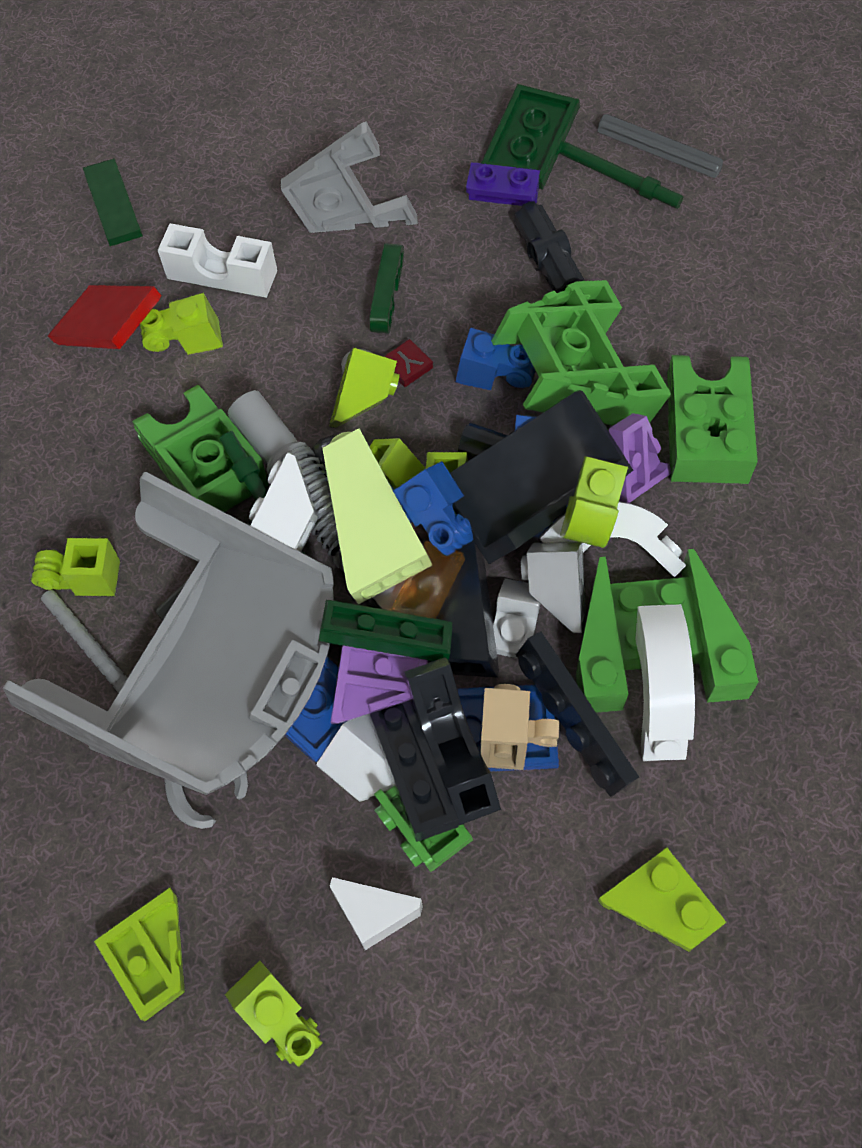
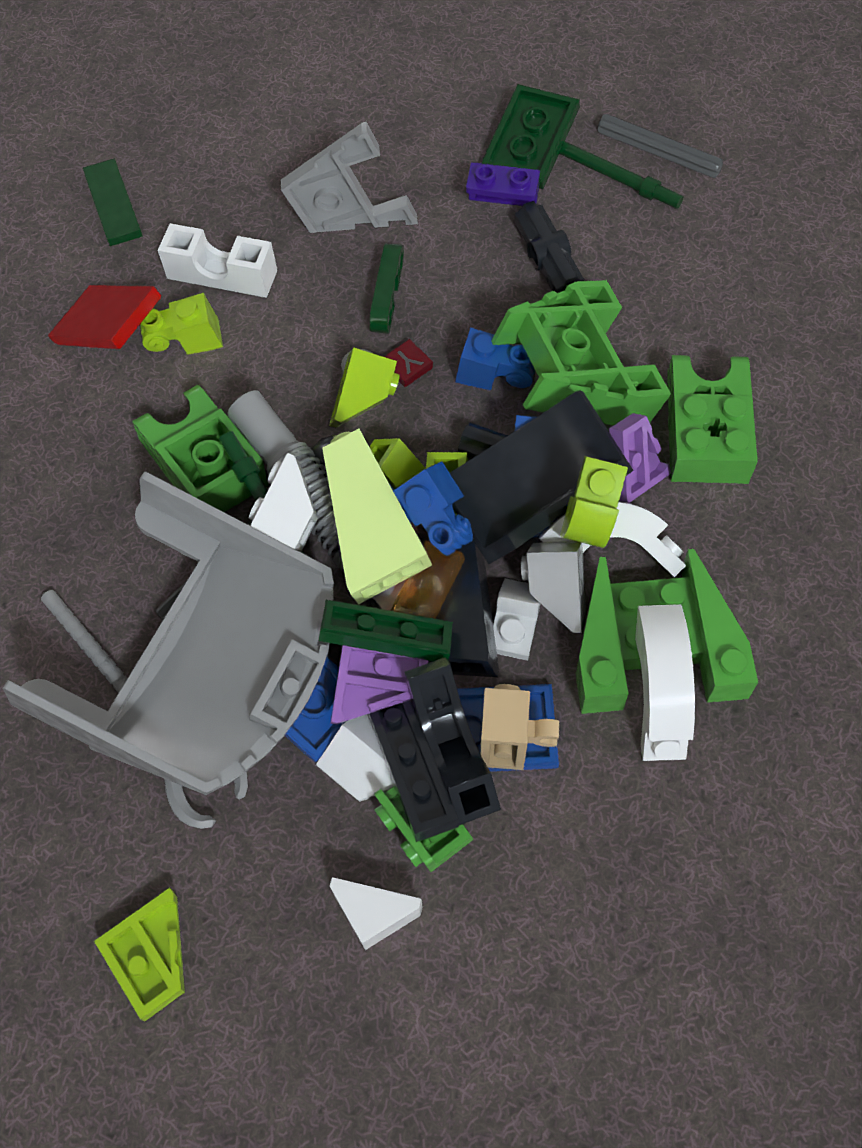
(86, 568): lime brick -> none
(272, 1014): lime brick -> none
(582, 724): black plate -> none
(665, 902): lime wing -> none

